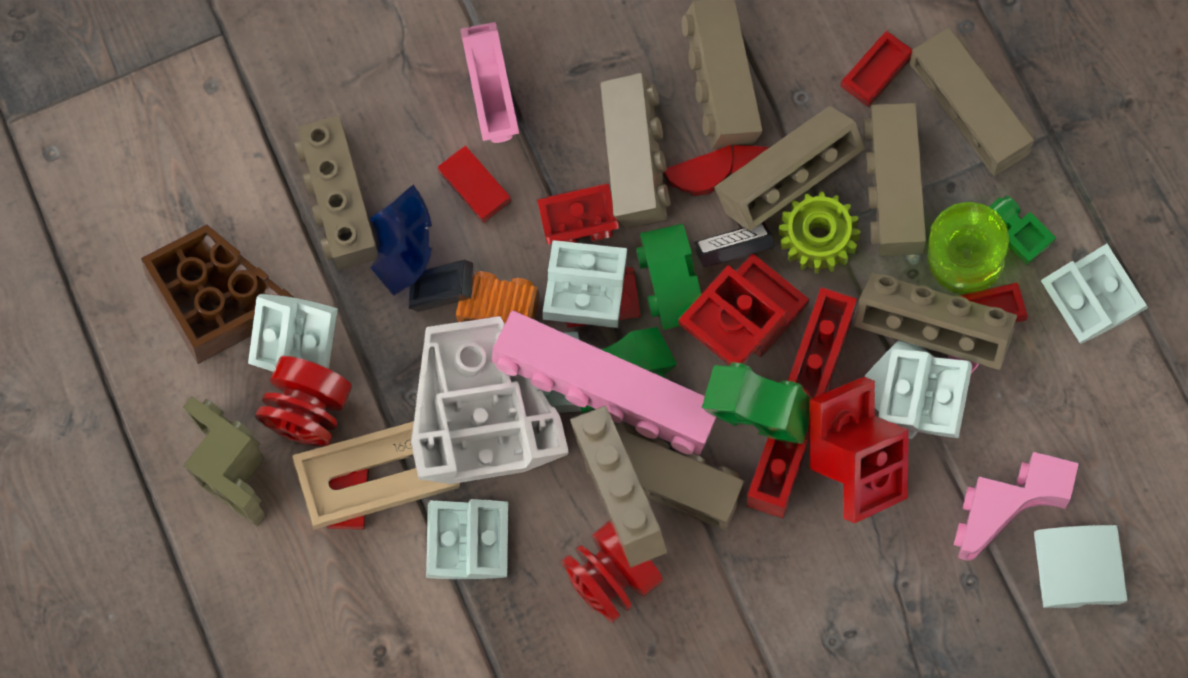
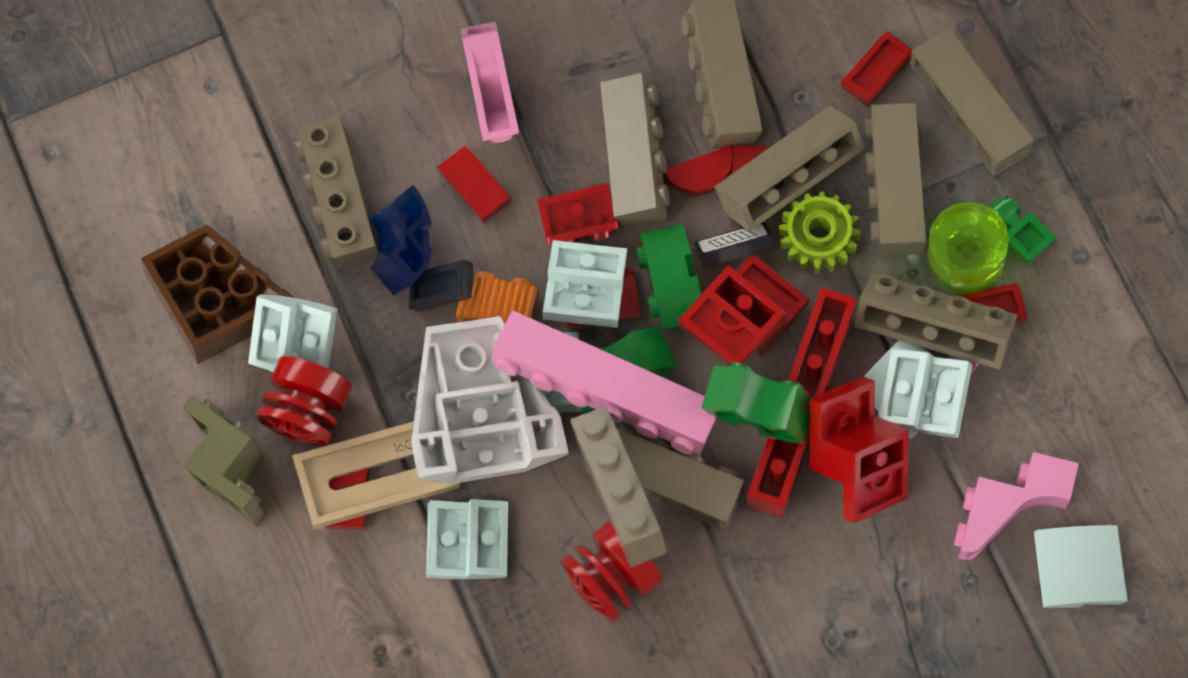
(1094, 294): light aqua slope -> none

